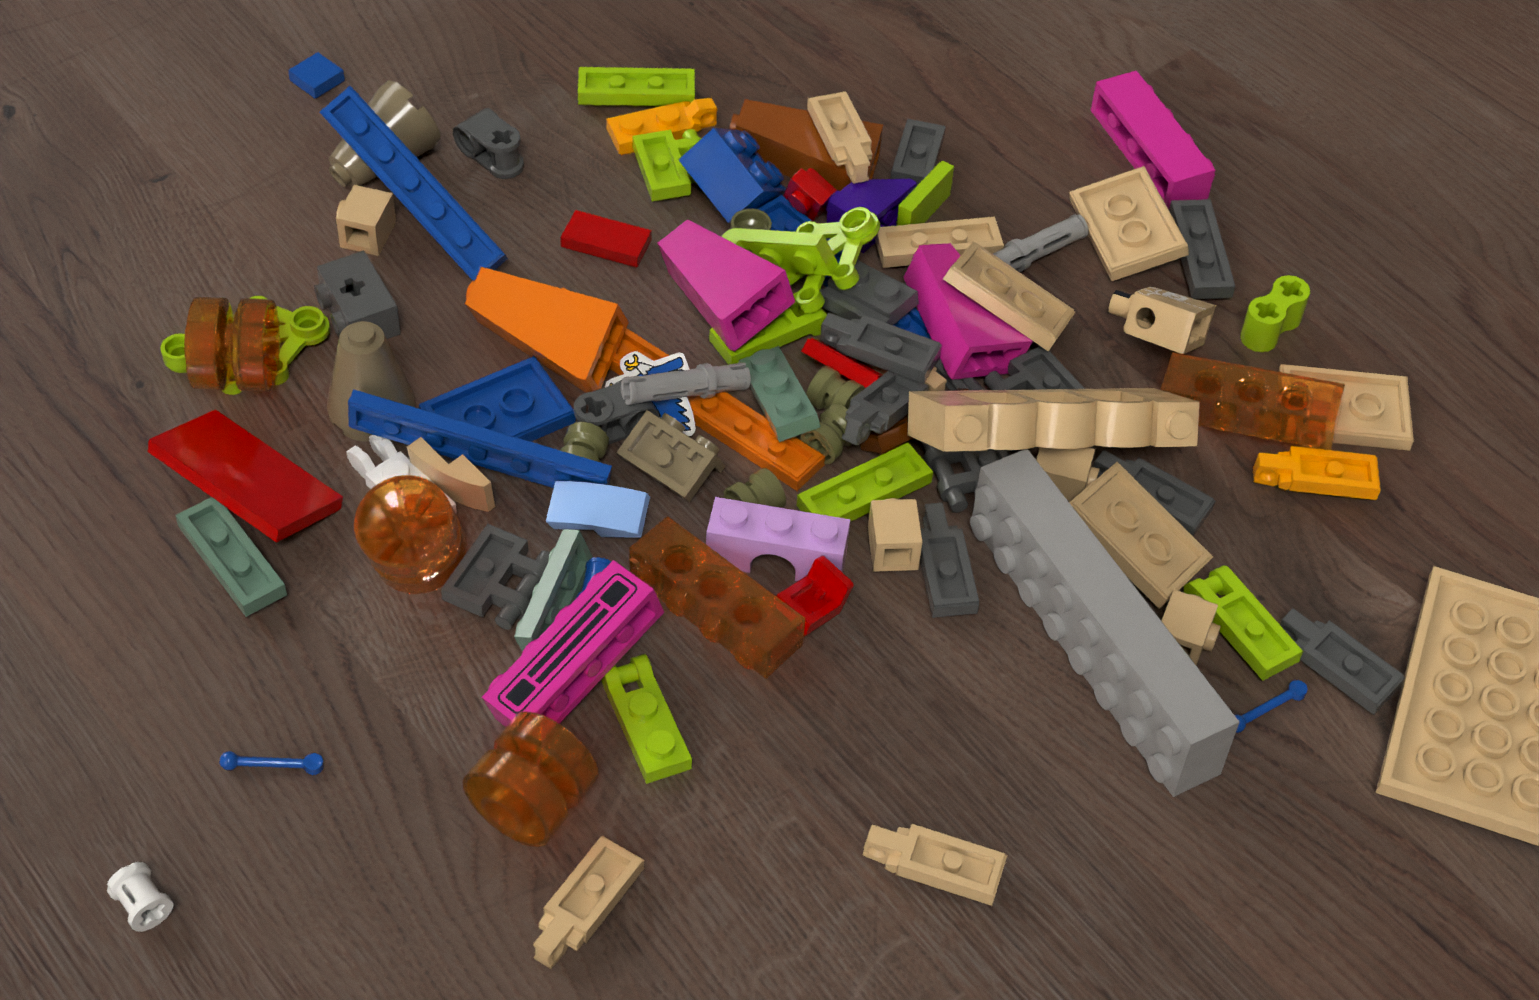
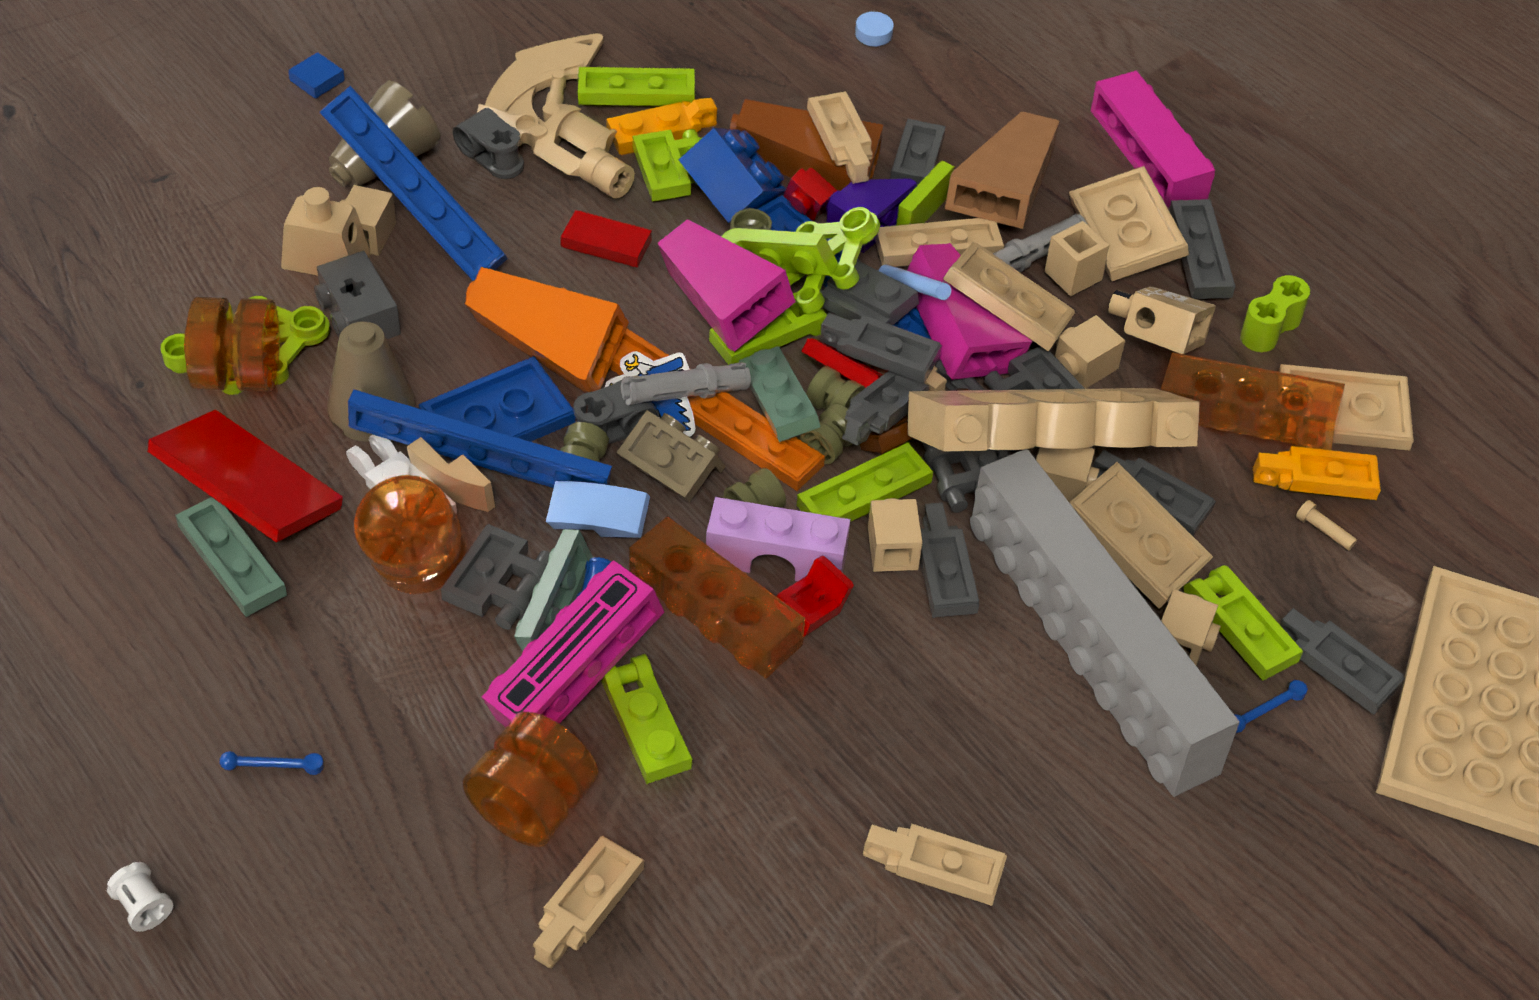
(320, 232): none -> tan torso
(551, 66): none -> tan piece
(874, 29): none -> light blue tile
(918, 282): none -> light blue bar
(1005, 172): none -> medium nougat slope
(1076, 258): none -> tan brick
(1090, 351): none -> tan brick
(1309, 513): none -> tan piece

